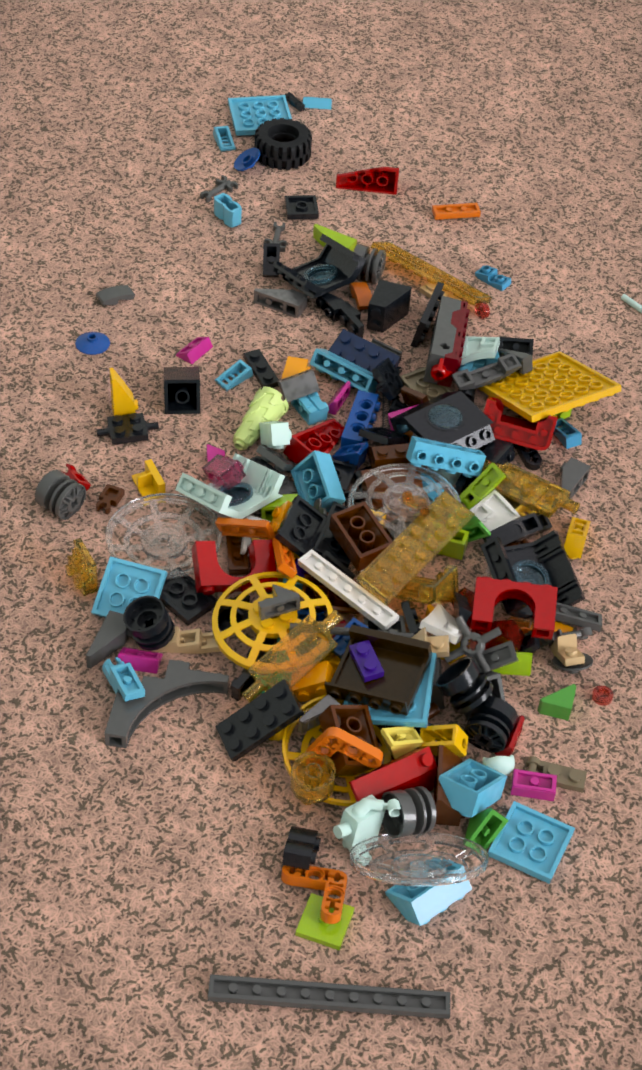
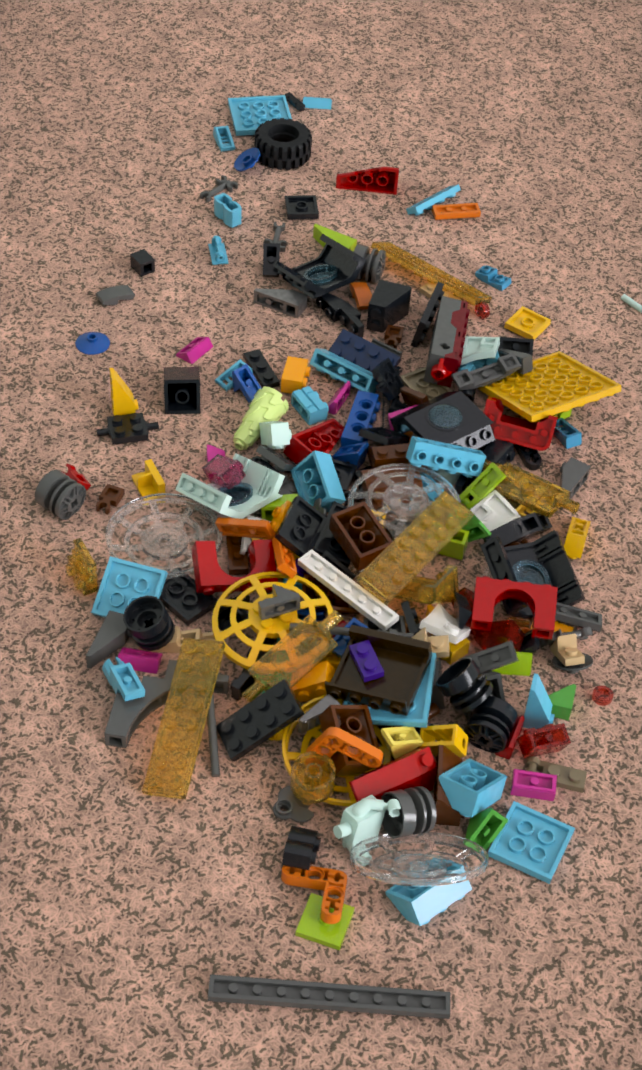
(142, 262): none -> black brick
(183, 719): none -> clear yellow plate
(213, 744): none -> dark grey bar
(218, 251): none -> medium azure hinge
(246, 382): none -> blue slope
(296, 809): none -> dark grey plate
(298, 385): flat silver panel -> none
(393, 335): none -> reddish brown plate
(416, 502): clear orange arm -> none
(438, 198): none -> medium azure plate
(467, 636): dark grey bar -> none
(502, 764): light aqua hair -> none
(527, 323): none -> yellow plate
(538, 706): none -> medium azure slope
(543, 740): none -> clear red brick

